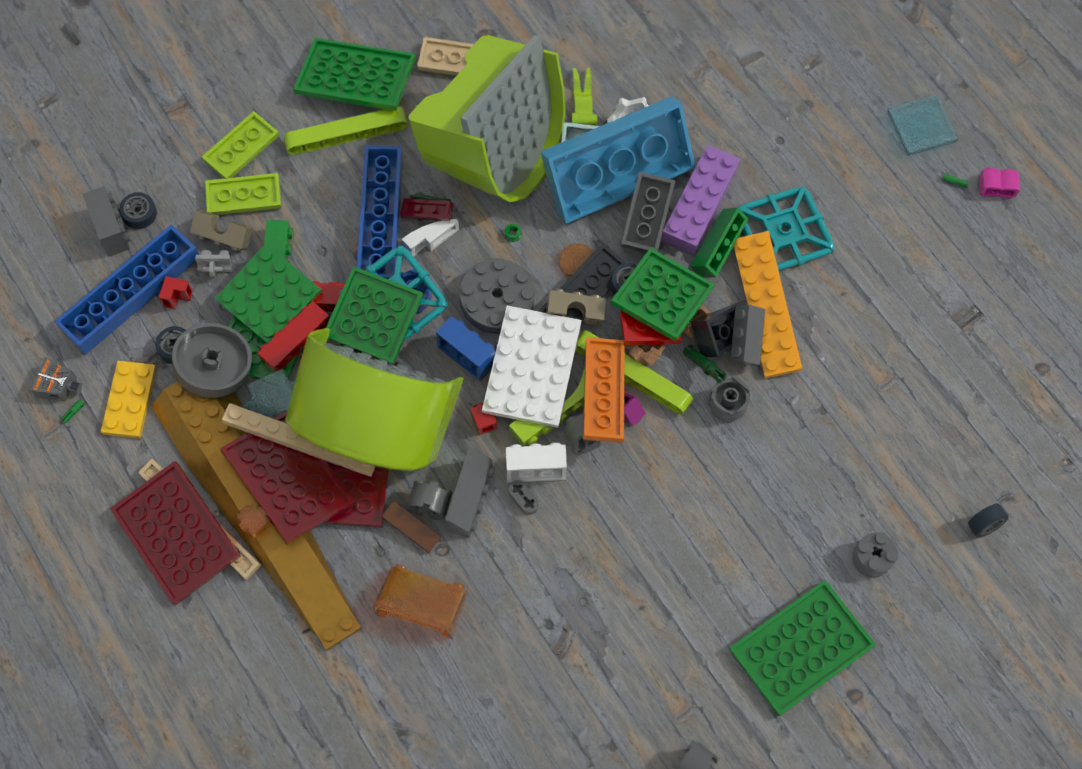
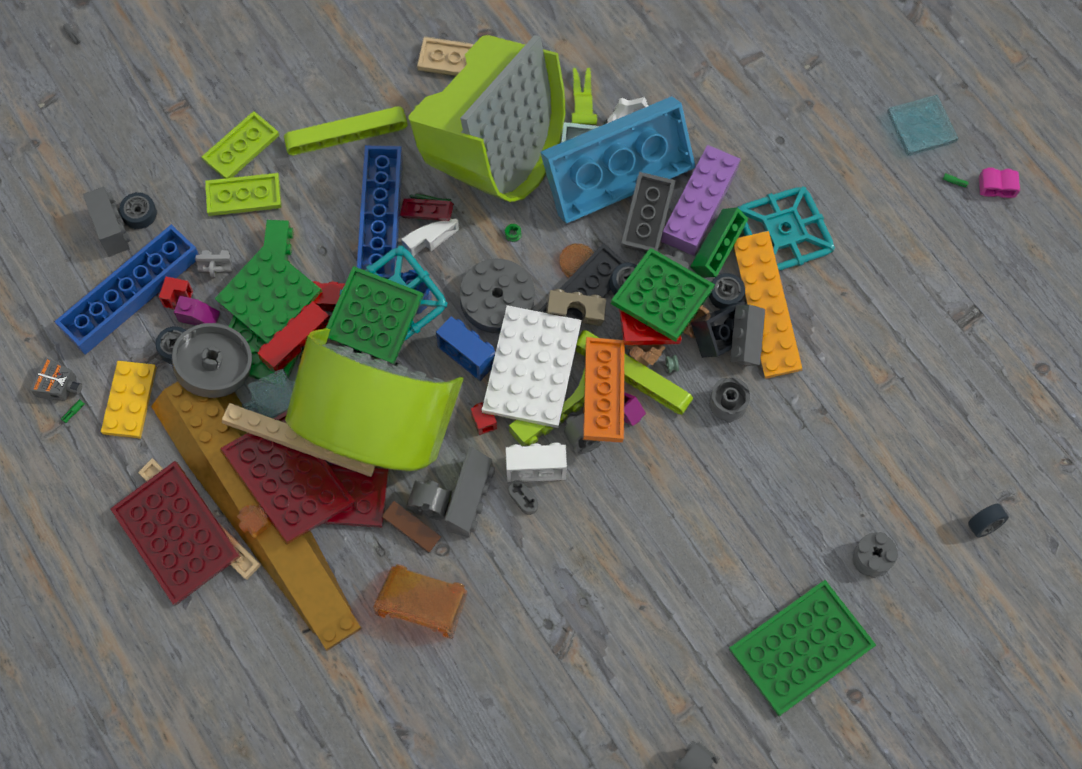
(195, 312): none -> magenta slope
(206, 226): dark tan arch -> none
(355, 74): green plate -> none
(672, 364): none -> sand green bush
(708, 366): dark green pin -> none
(729, 282): none -> wheel

